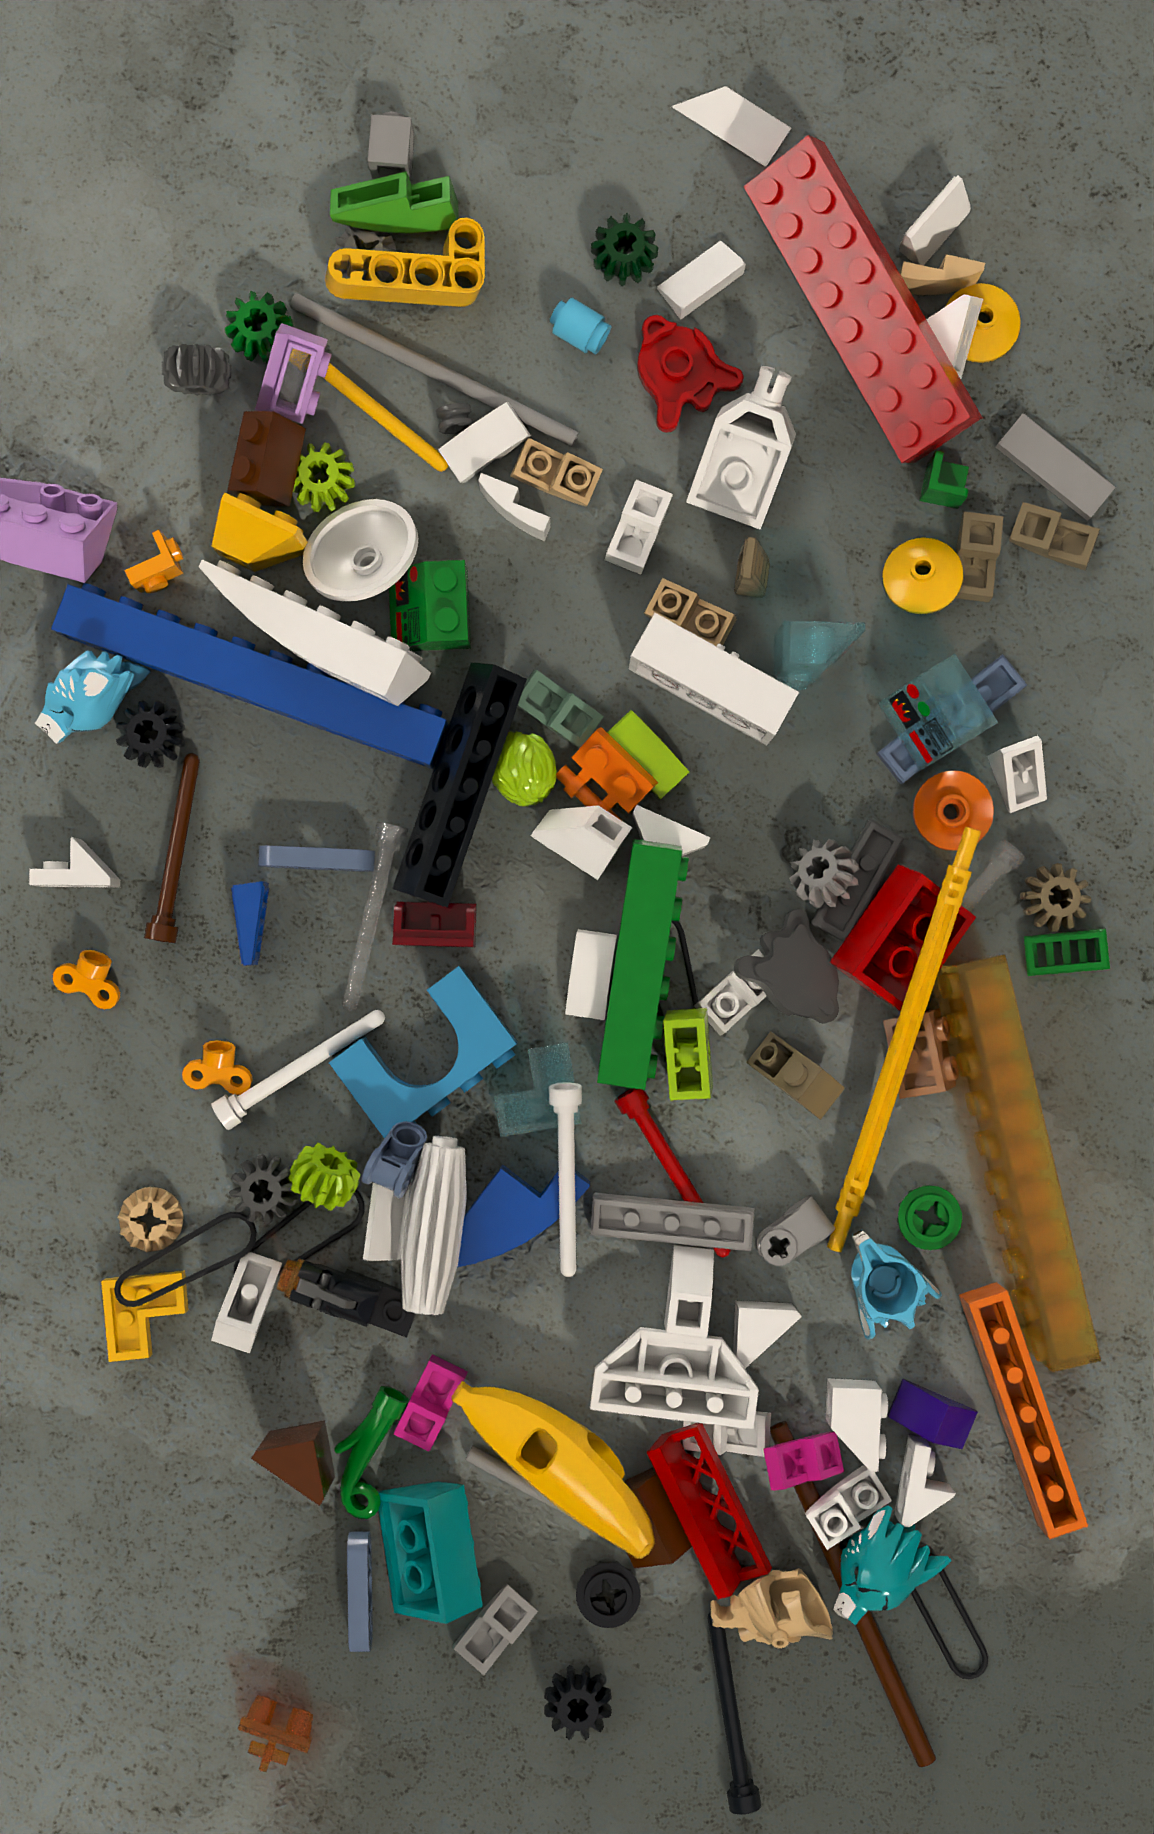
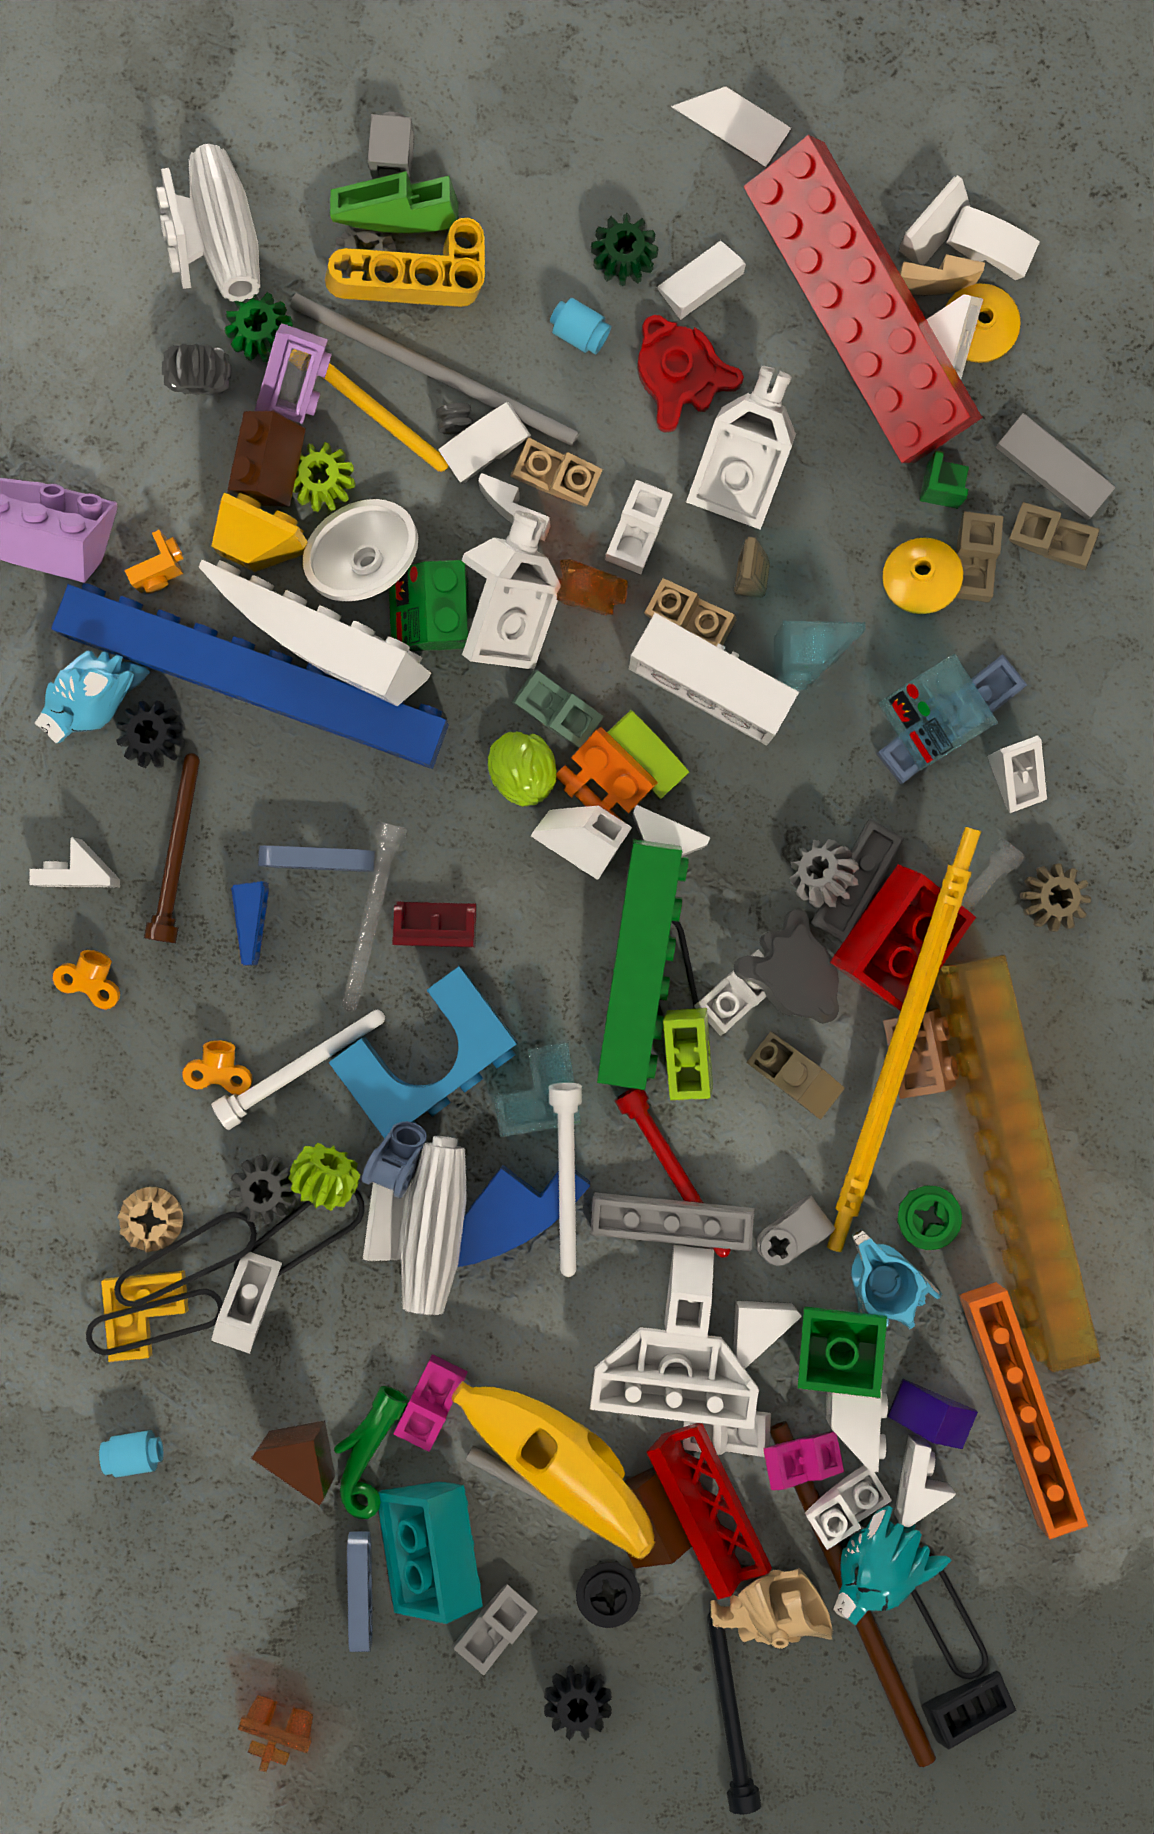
(96, 1349): none -> black piece
(131, 1454): none -> medium azure brick
(211, 224): none -> white plate
(345, 1295): black plate -> none
(459, 783): black brick -> none
(515, 598): none -> white plate
(590, 588): none -> clear orange hips
(591, 974): white slope -> none
(842, 1352): none -> green slope
(963, 792): orange dish -> none
(975, 1723): none -> black slope
(993, 240): none -> white slope
(1100, 944): green slope -> none

